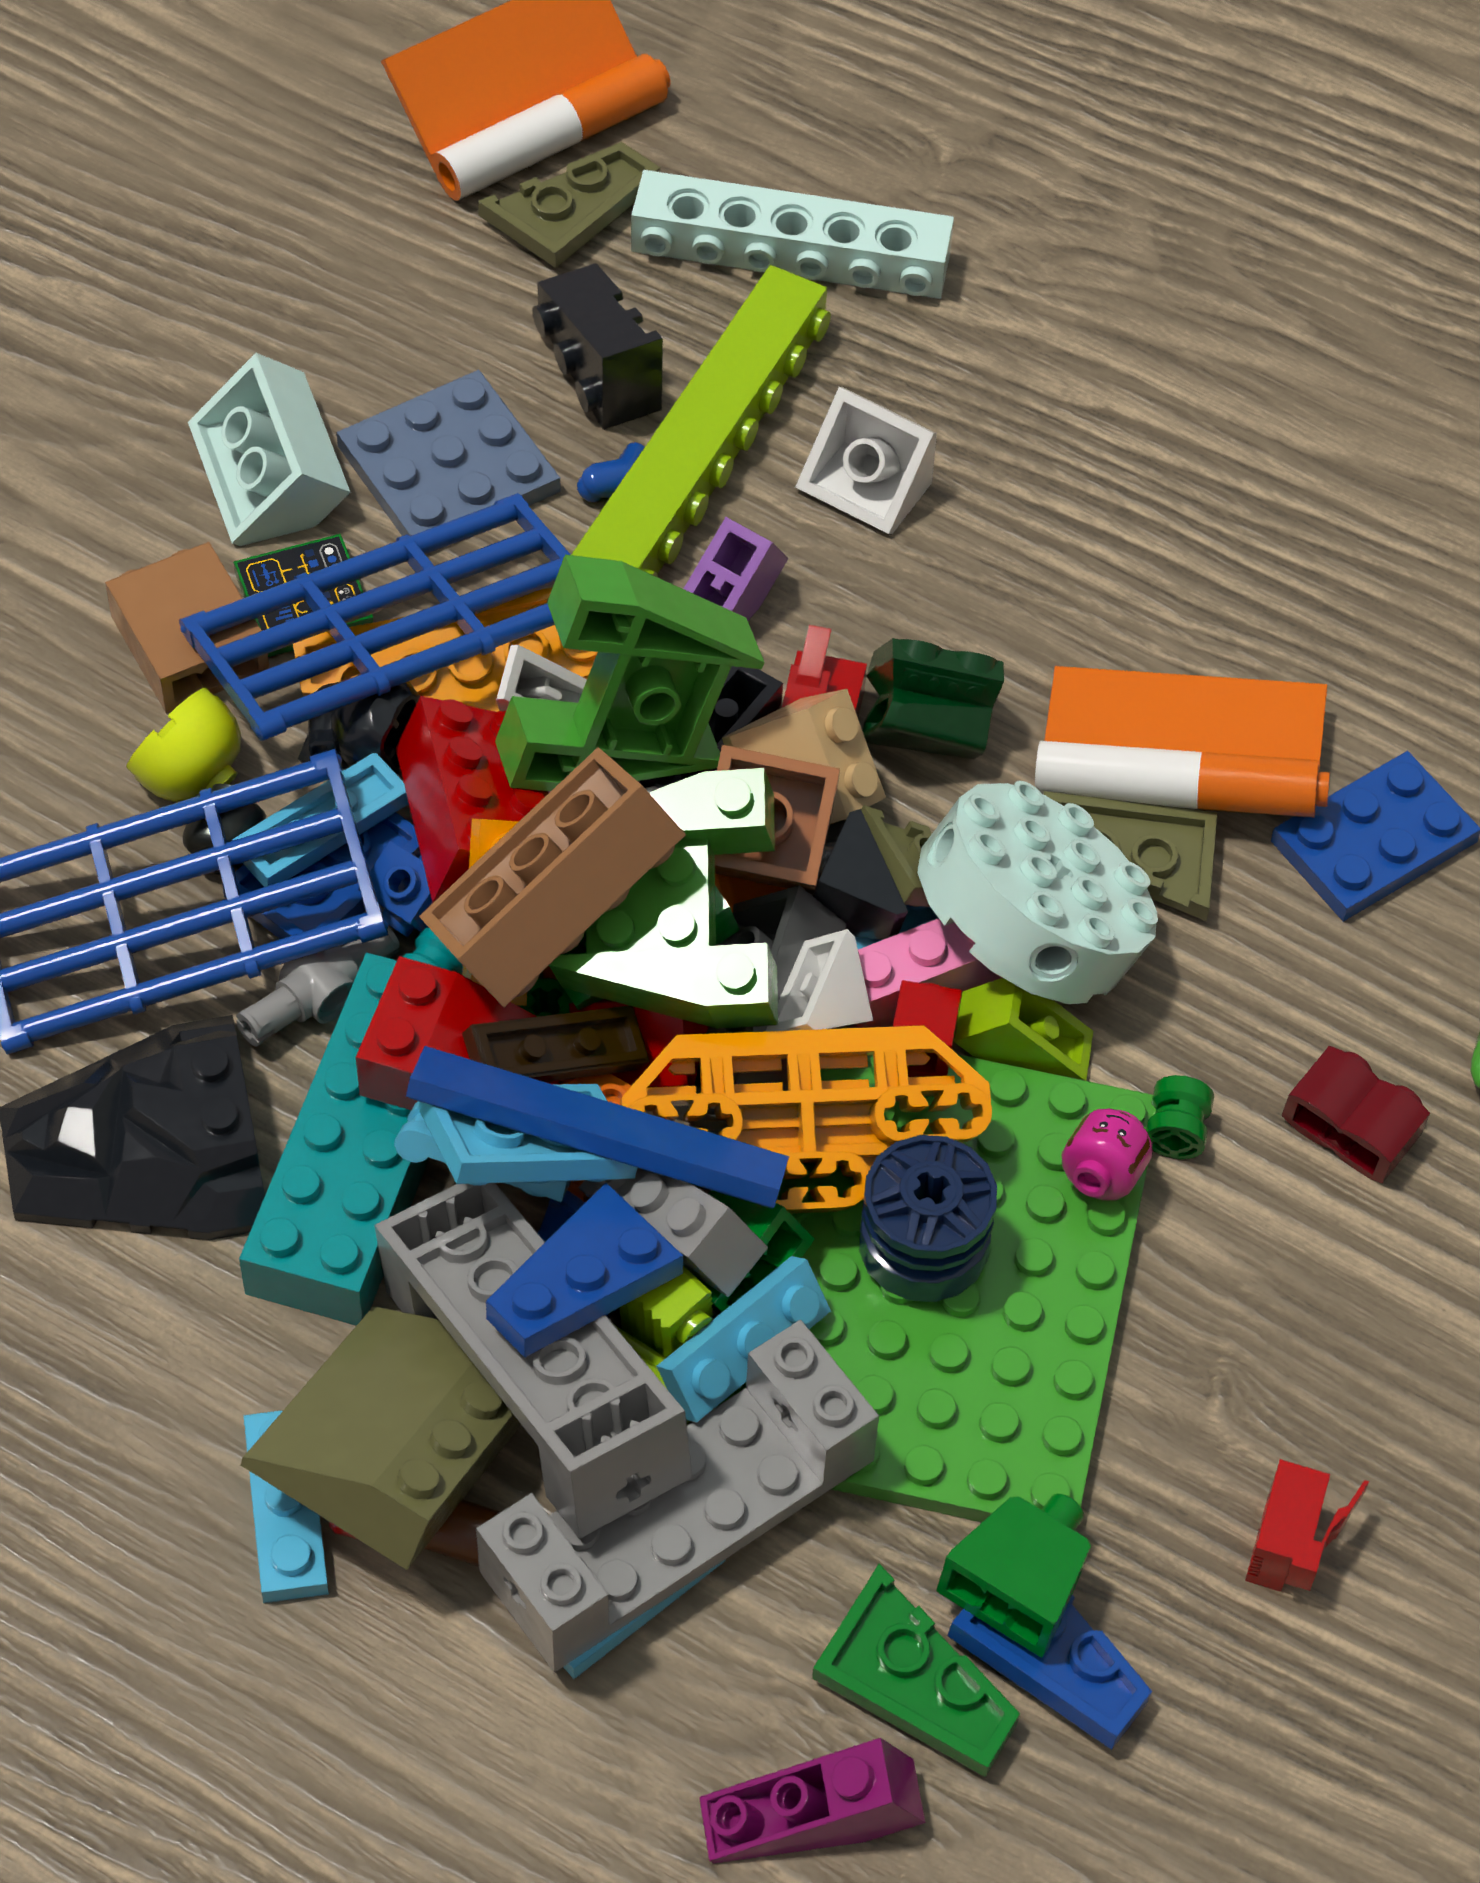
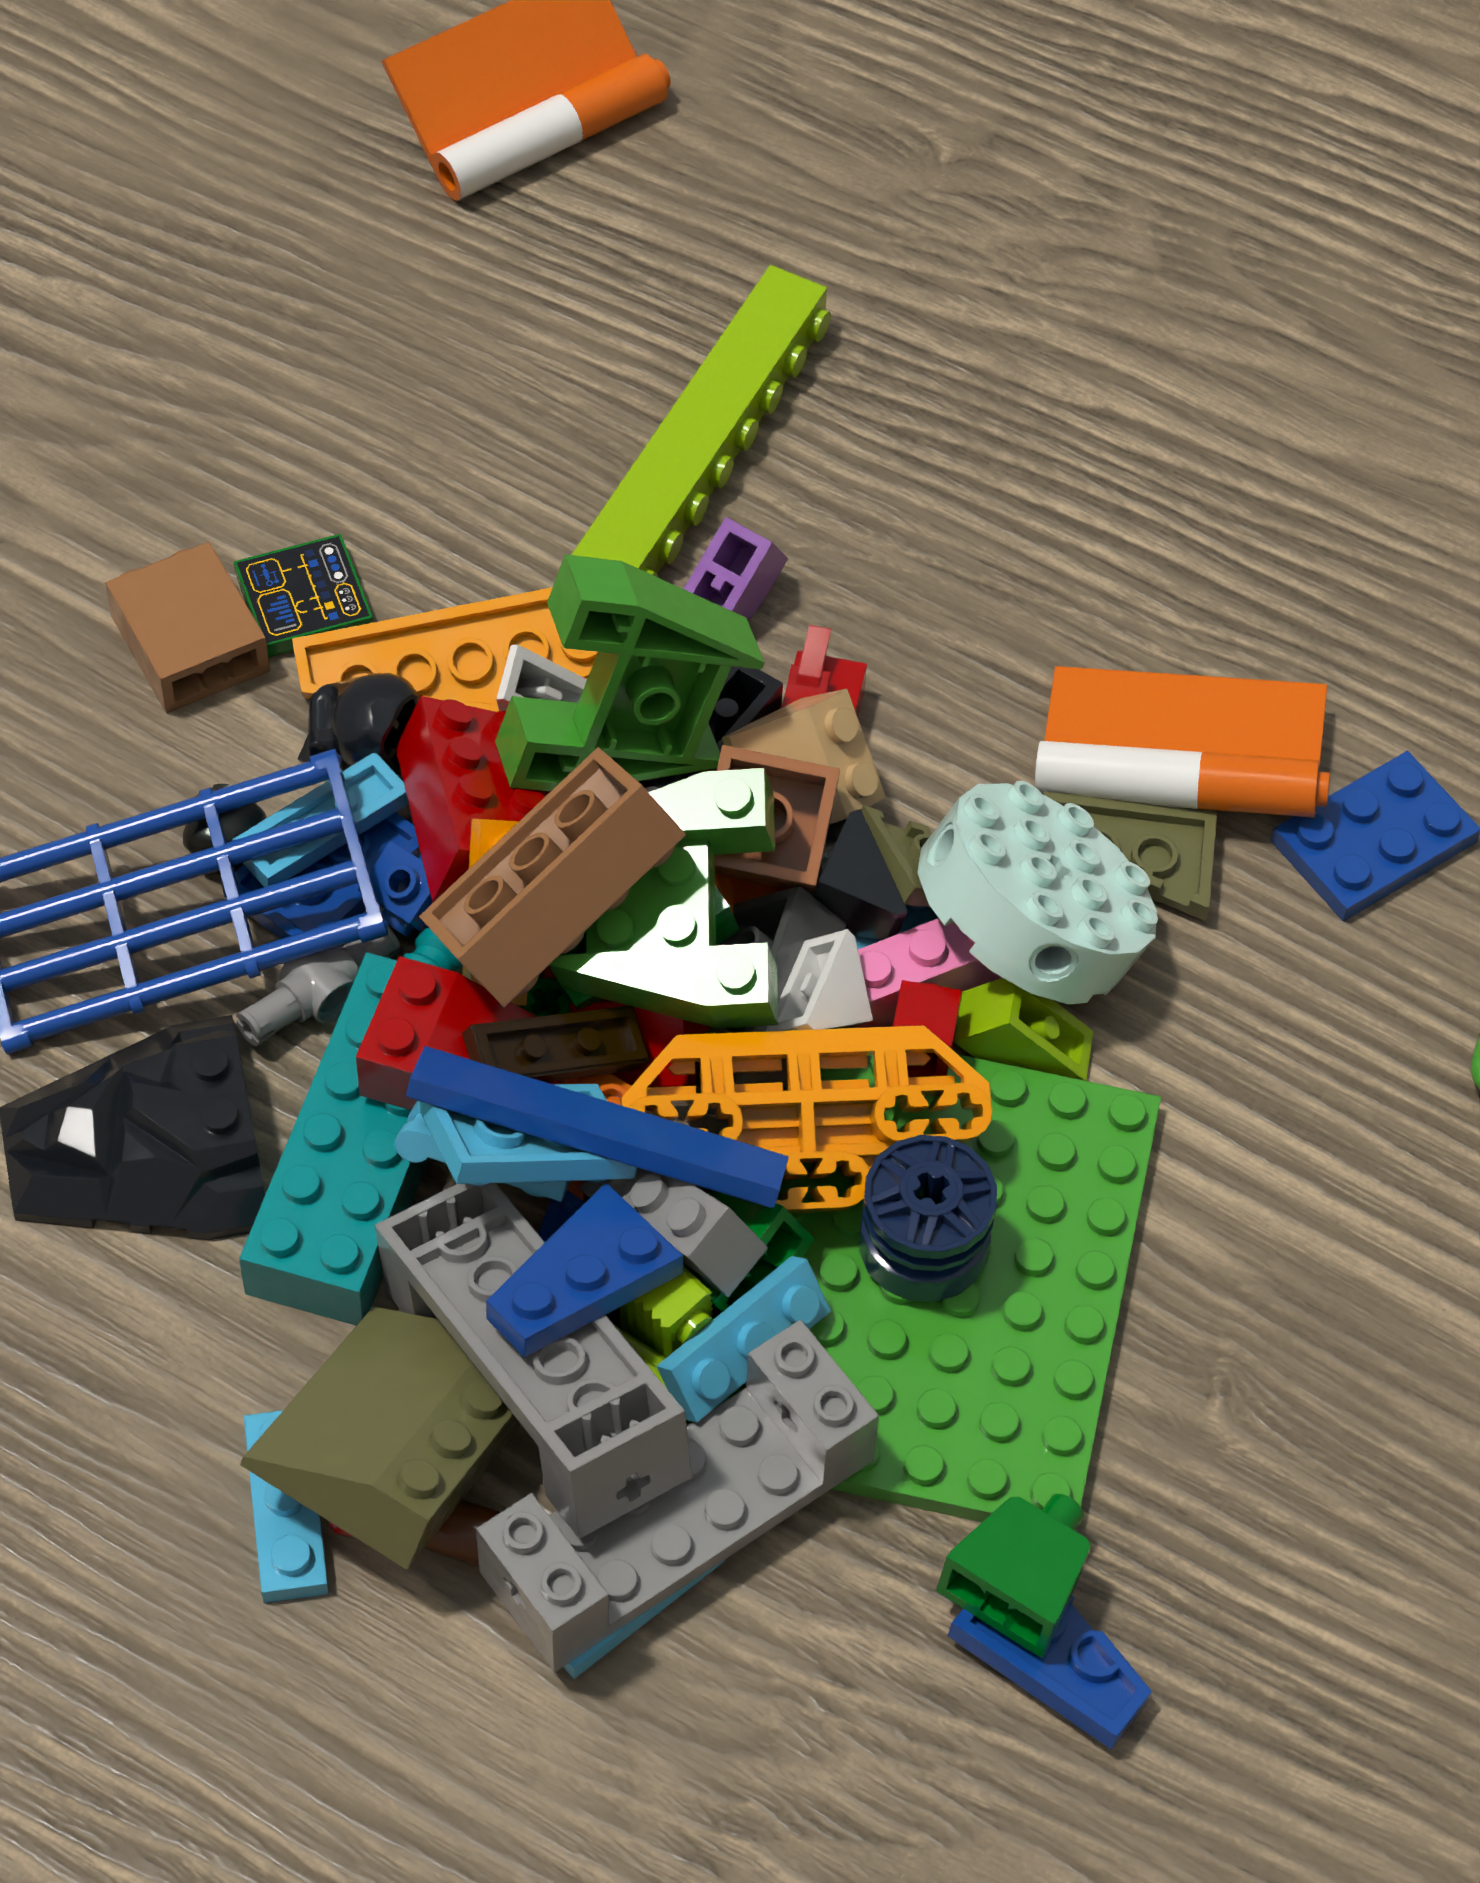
(189, 750): neon yellow cylinder -> none
(268, 453): light aqua slope -> none
(360, 647): blue door -> none
(446, 456): sand blue plate -> none
(571, 208): olive wing -> none
(601, 345): black wedge -> none
(604, 477): blue arm -> none
(791, 231): light aqua brick -> none
(815, 1804): magenta slope -> none
(869, 462): white slope -> none
(910, 1676): green wing -> none
(932, 698): dark green piece -> none
(1107, 1154): dark pink head -> none
(1178, 1123): green wheel -> none
(1285, 1541): red piece -> none
(1356, 1113): dark red brick -> none

